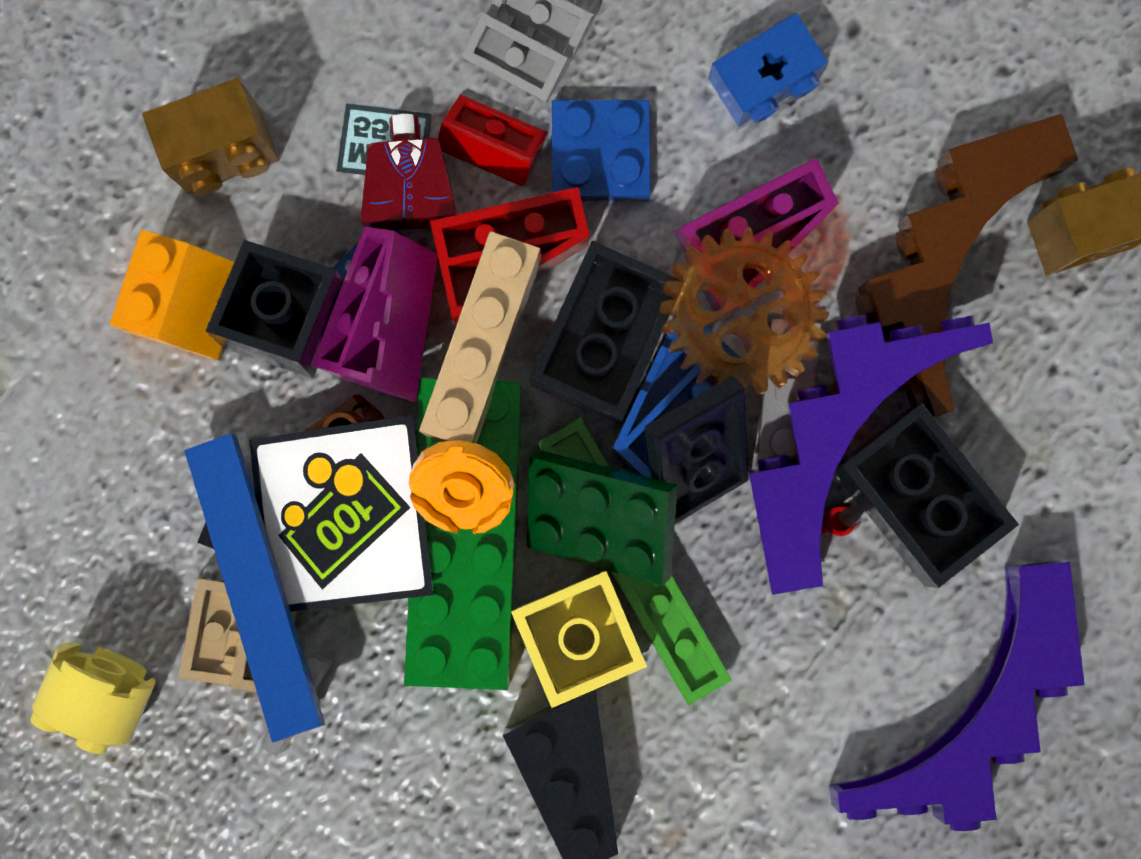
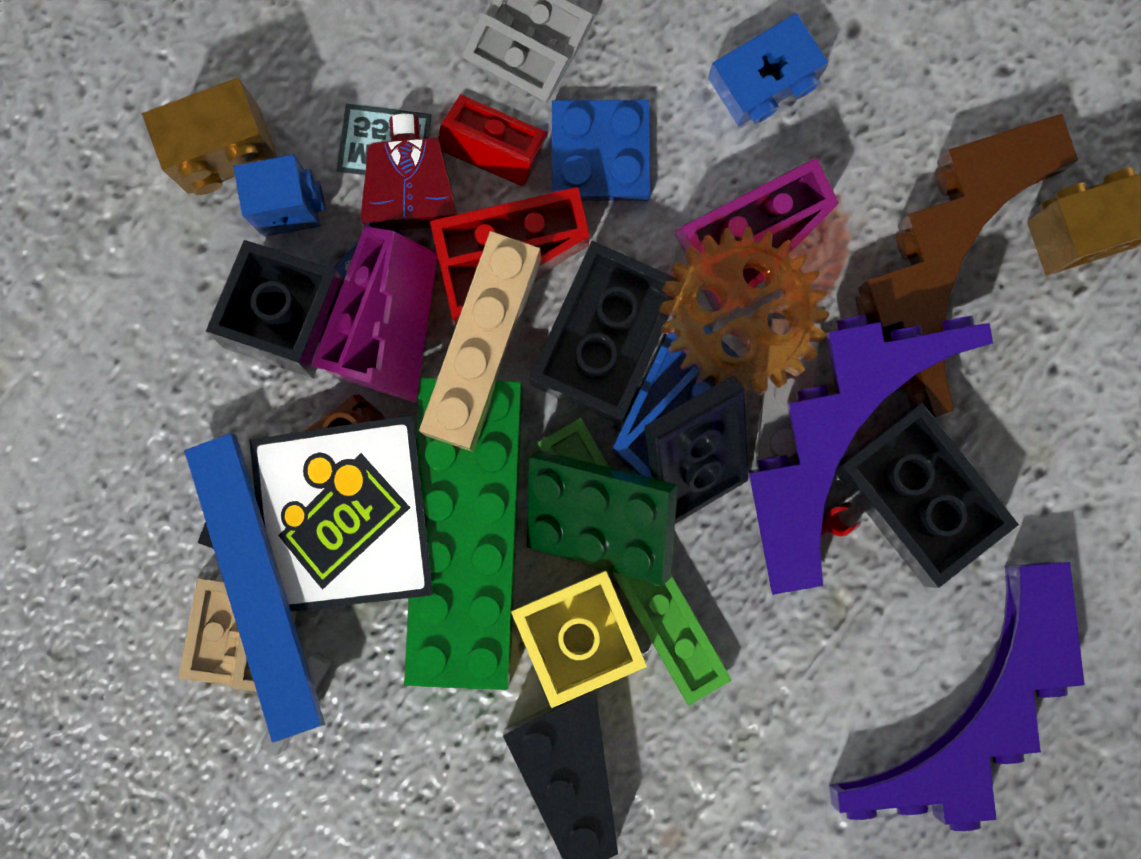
(92, 697): light yellow brick -> none
(171, 294): light orange slope -> none
(279, 195): none -> blue brick
(461, 487): light orange tile -> none

